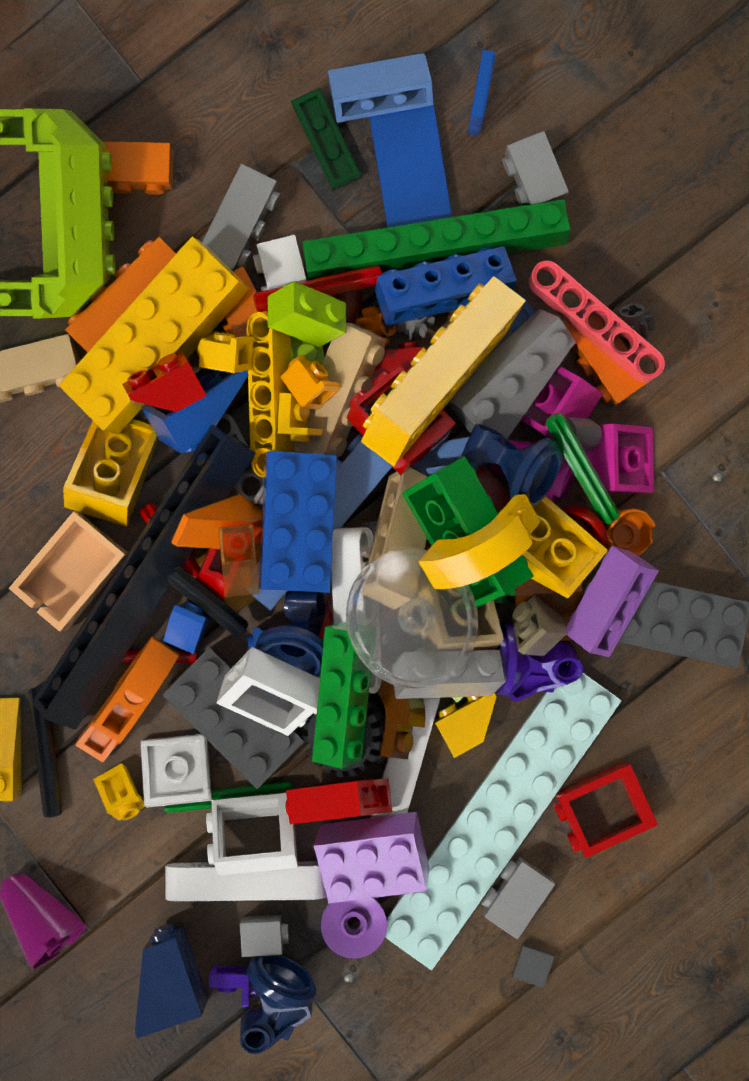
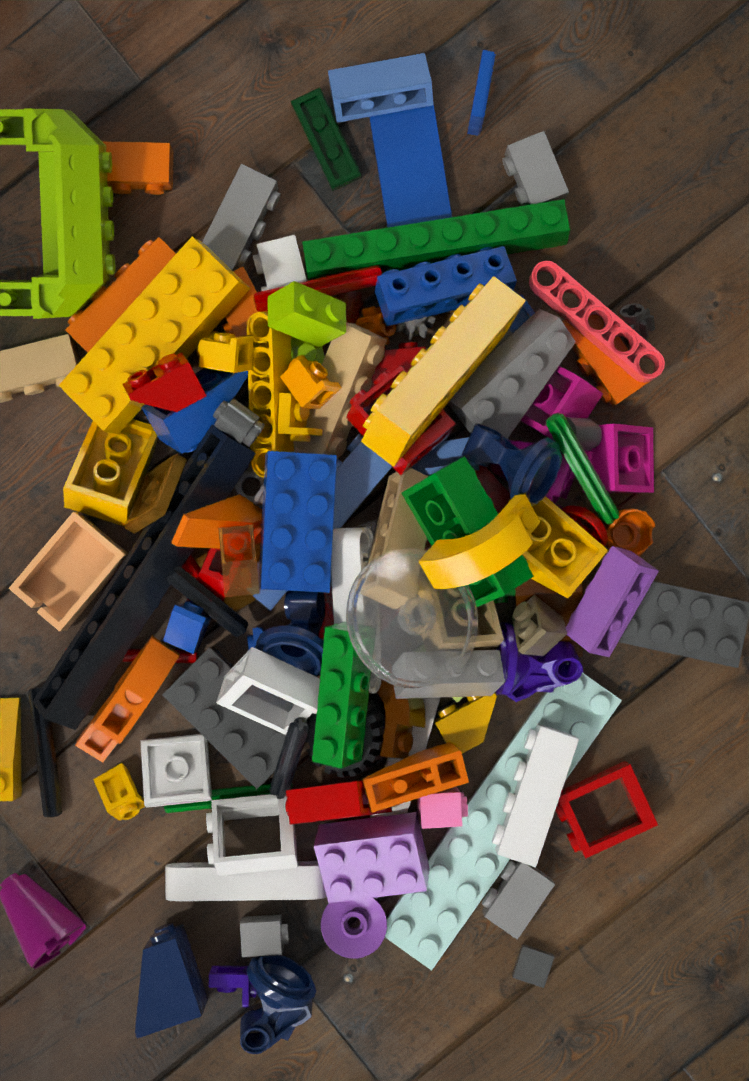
(155, 493): none -> pearl gold tile
(238, 422): none -> dark grey brick
(289, 758): none -> black axle
(416, 777): none -> orange slope
(442, 809): none -> bright pink brick
(535, 795): none -> white brick

